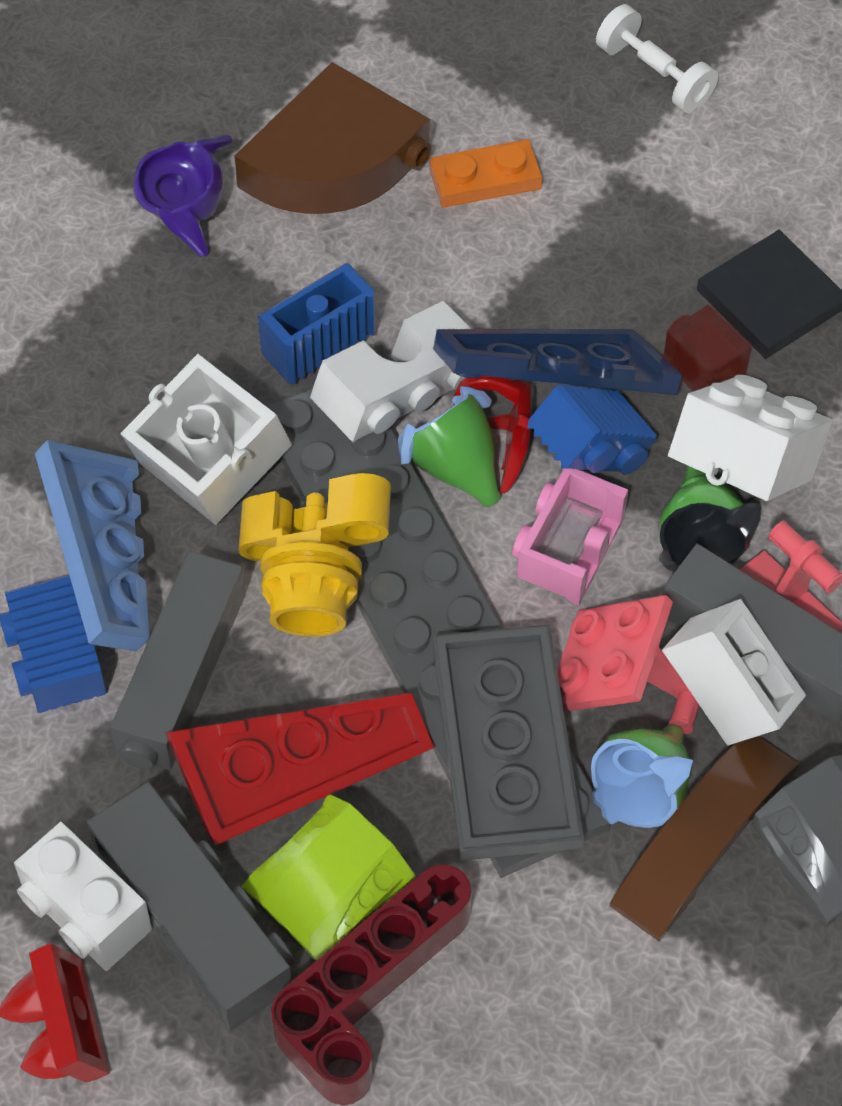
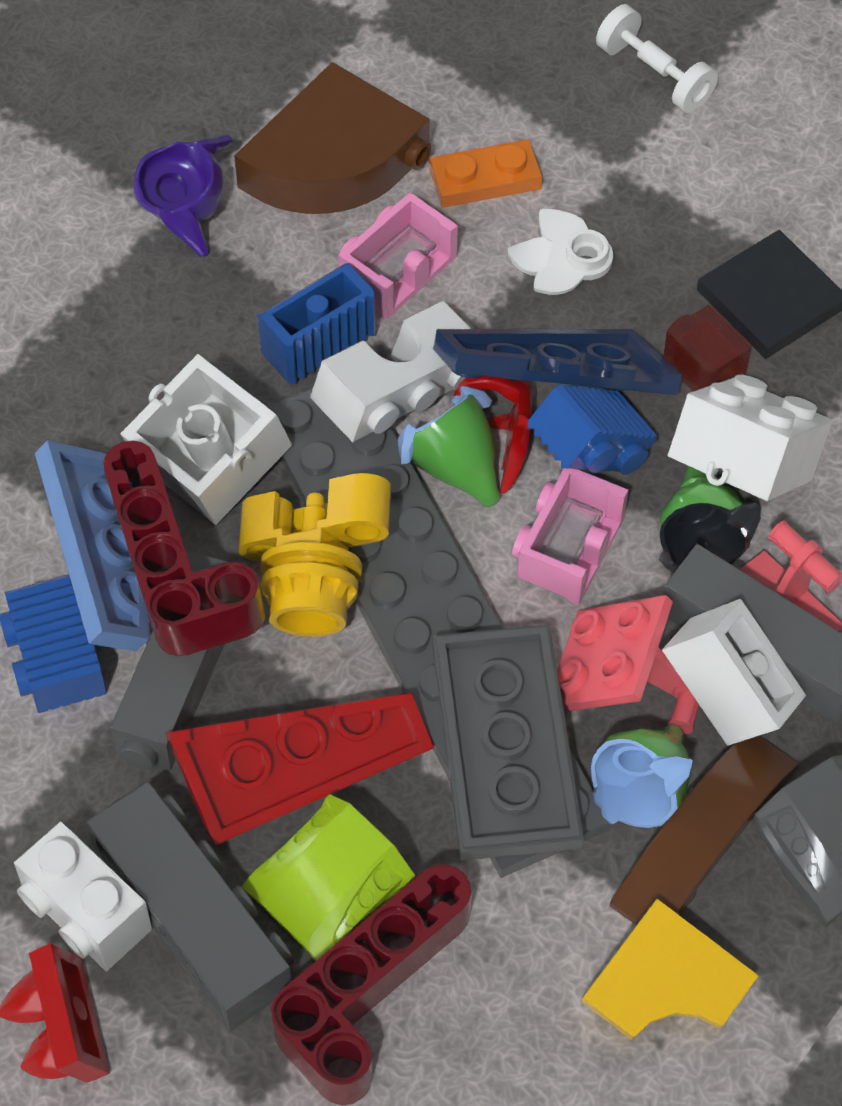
(158, 546): none -> dark red beam
(401, 251): none -> bright pink window
(558, 253): none -> white plate
(665, 973): none -> yellow tile

